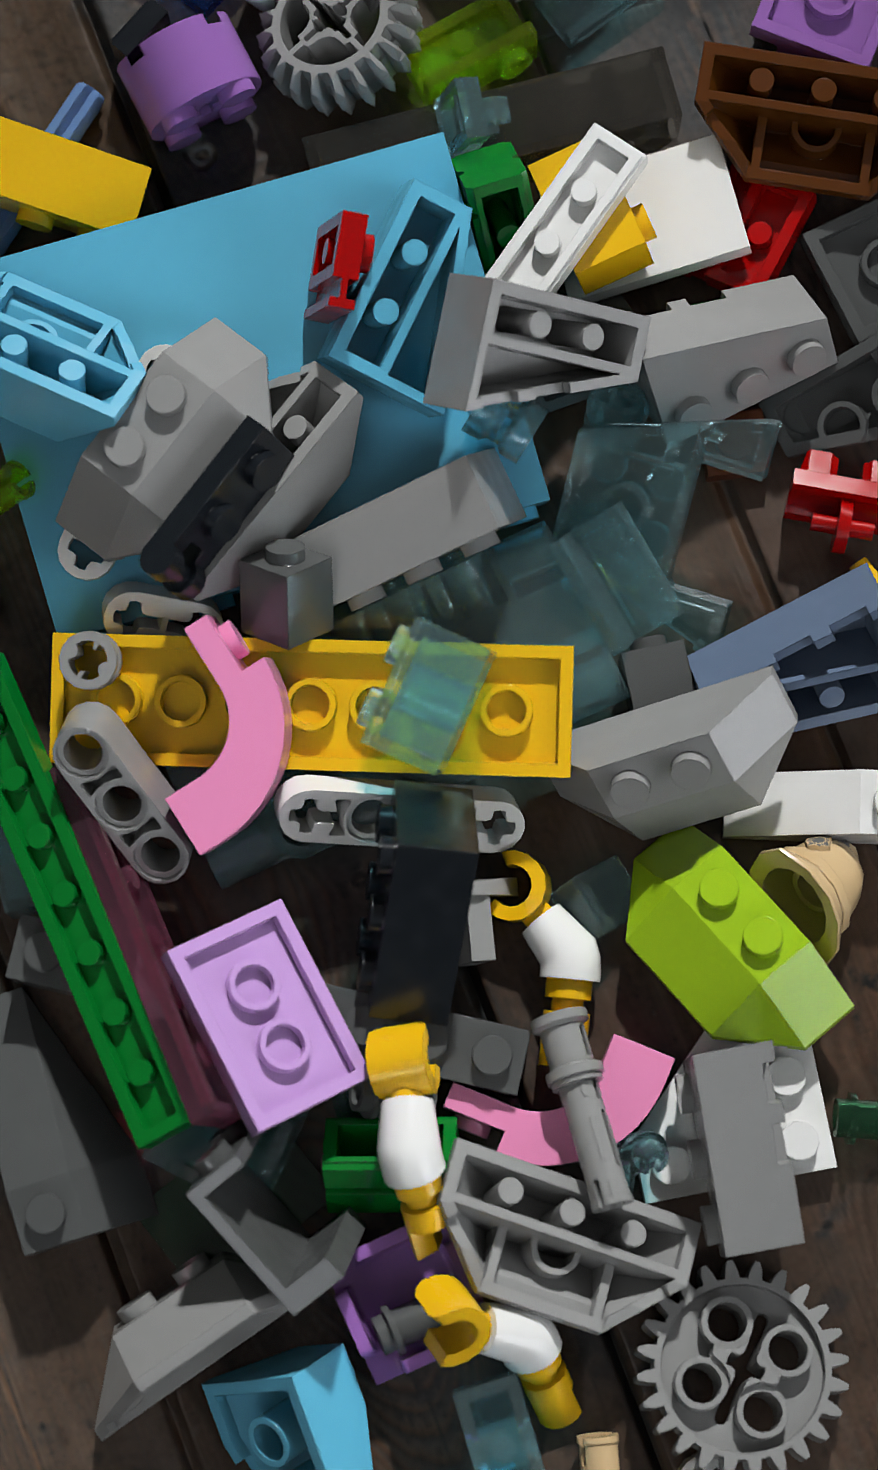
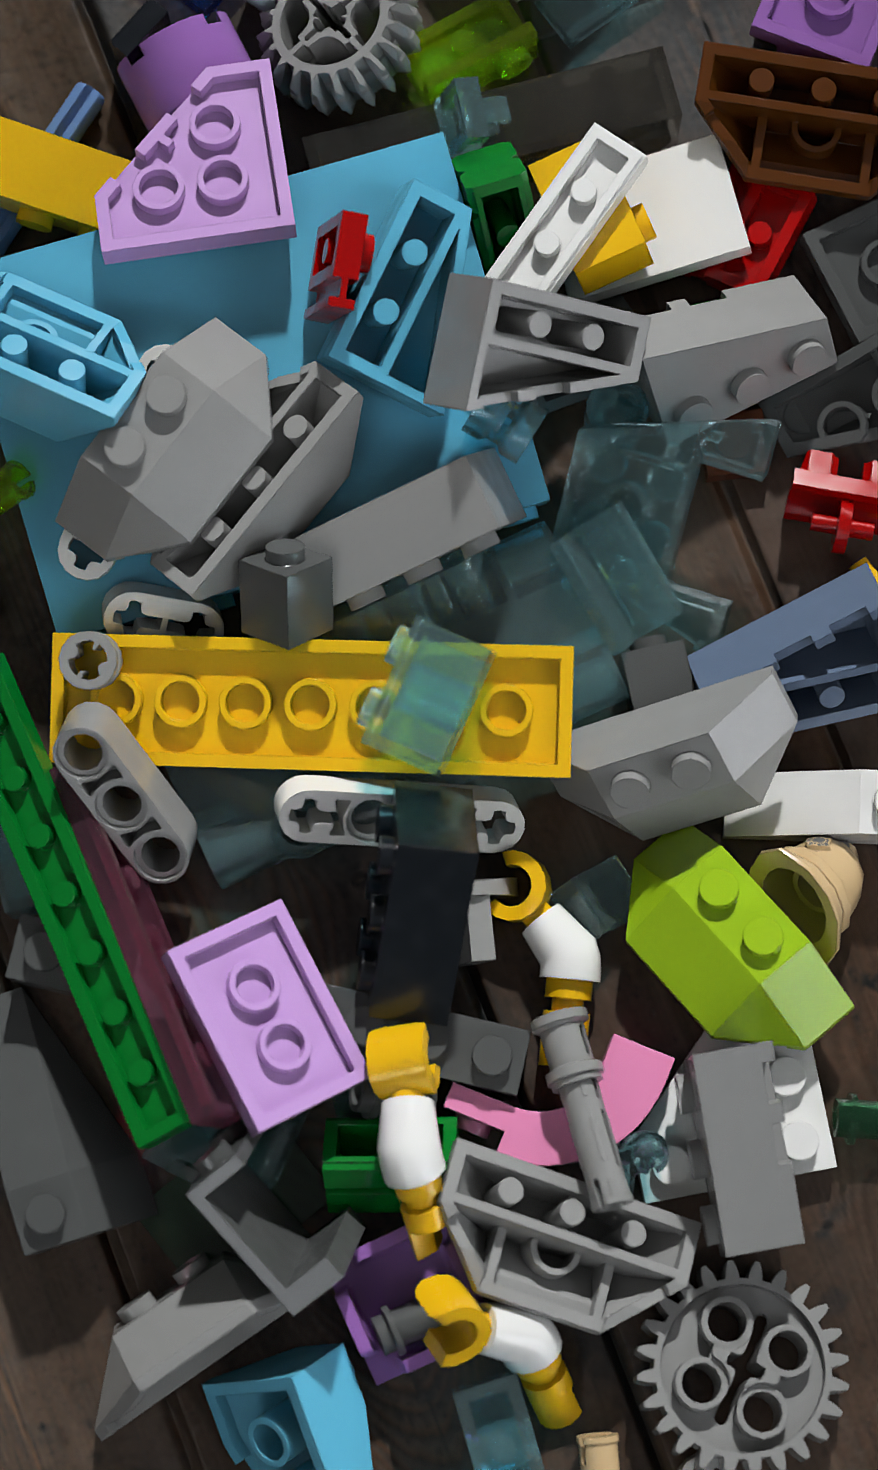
(203, 174): none -> lavender plate
(214, 509): black plate -> none
(256, 745): bright pink arch -> none

